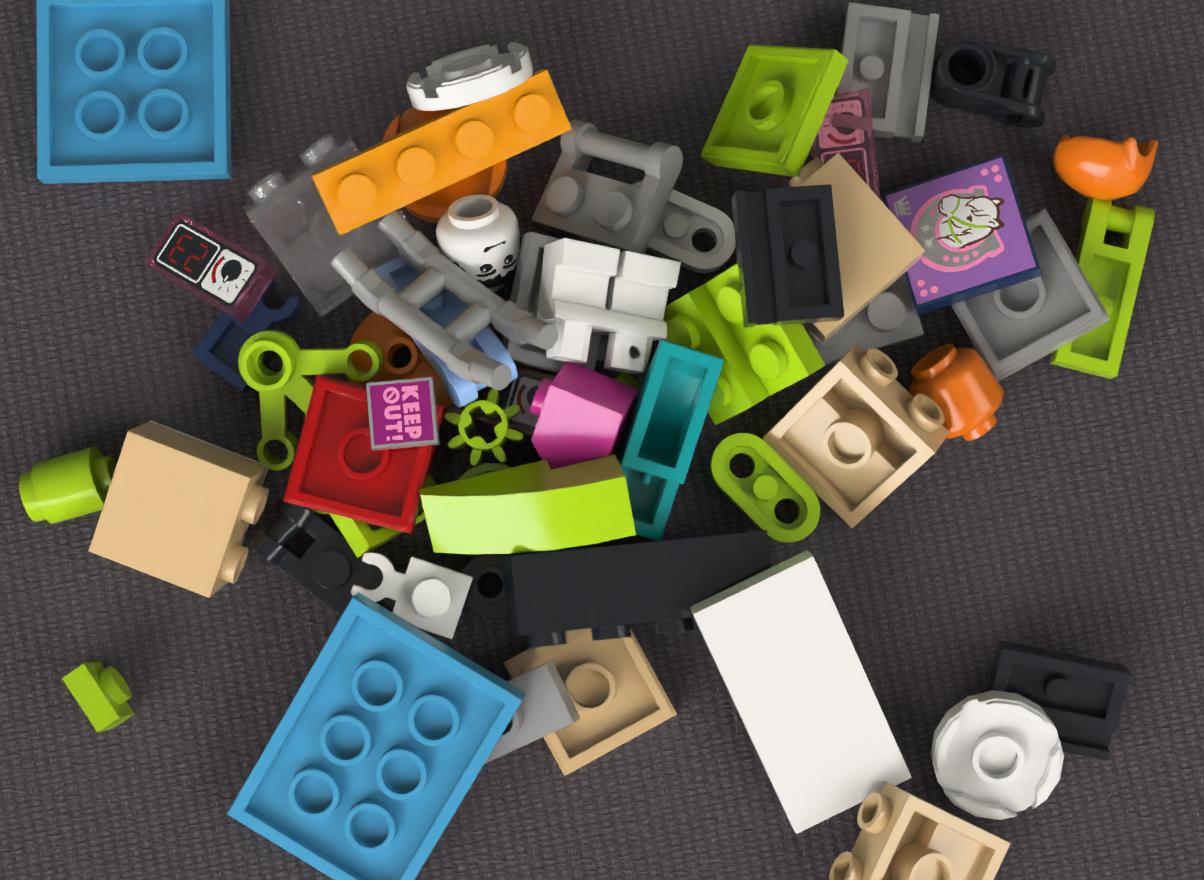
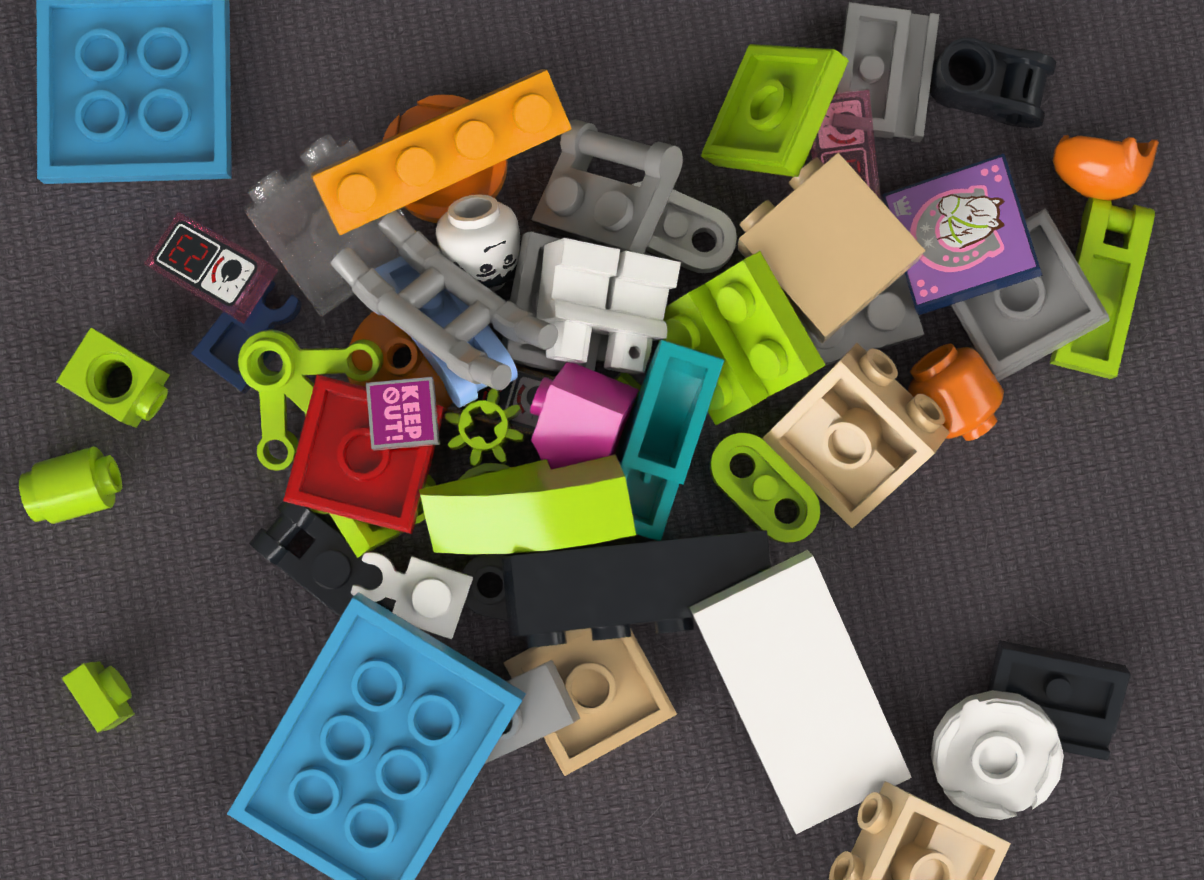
(88, 376): none -> lime brick
(180, 509): tan piece -> none
(469, 77): white tile -> none
(787, 255): black plate -> none

